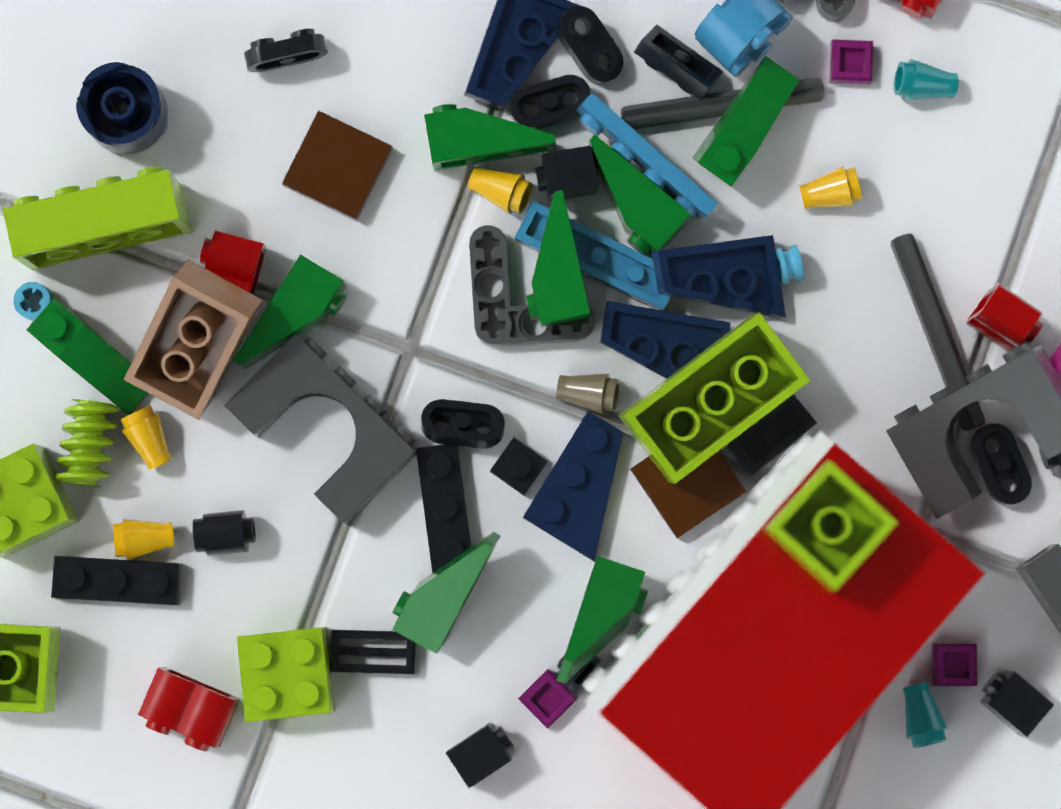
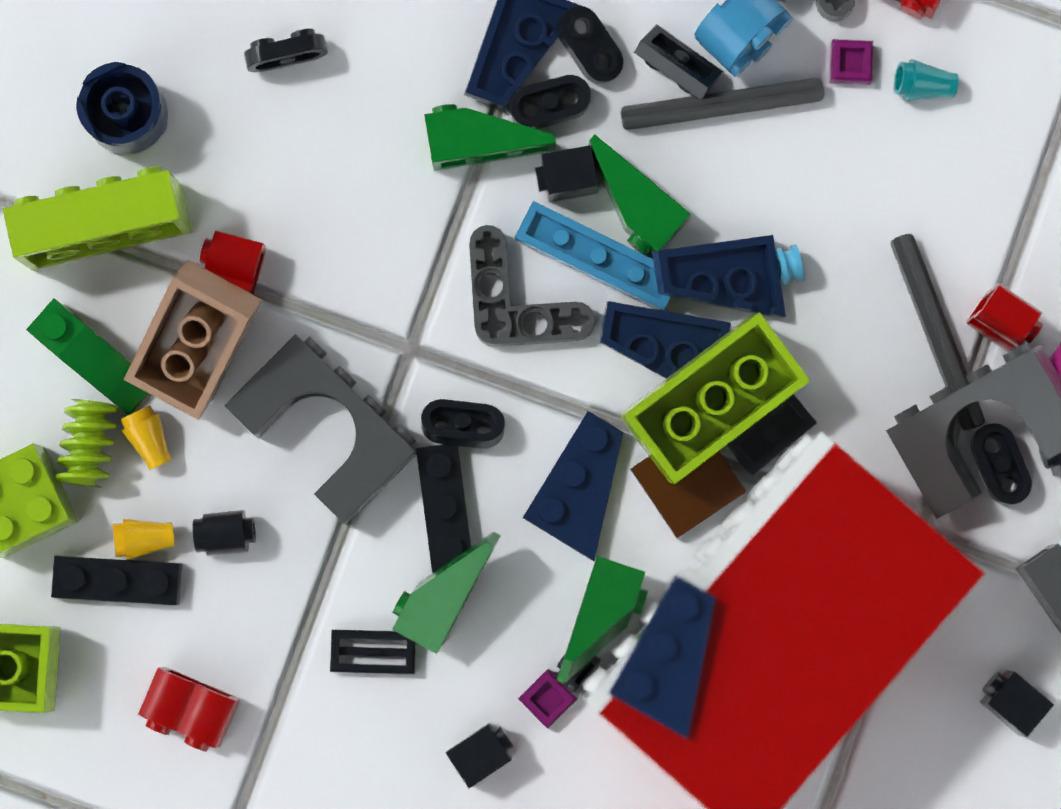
(20, 299): medium azure bush -> none
(285, 674): lime brick -> none
(297, 307): green slope -> none
(337, 165): reddish brown tile -> none
(503, 189): yellow cone -> none
(518, 466): black plate -> none
(557, 278): green slope -> none
(591, 391): dark tan cone -> none
(632, 146): dark azure plate -> none
(668, 658): none -> dark blue wing
(746, 121): green slope -> none
(830, 526): lime brick -> none
(832, 189): yellow cone -> none
(923, 717): teal cone -> none
(954, 664): magenta tile -> none

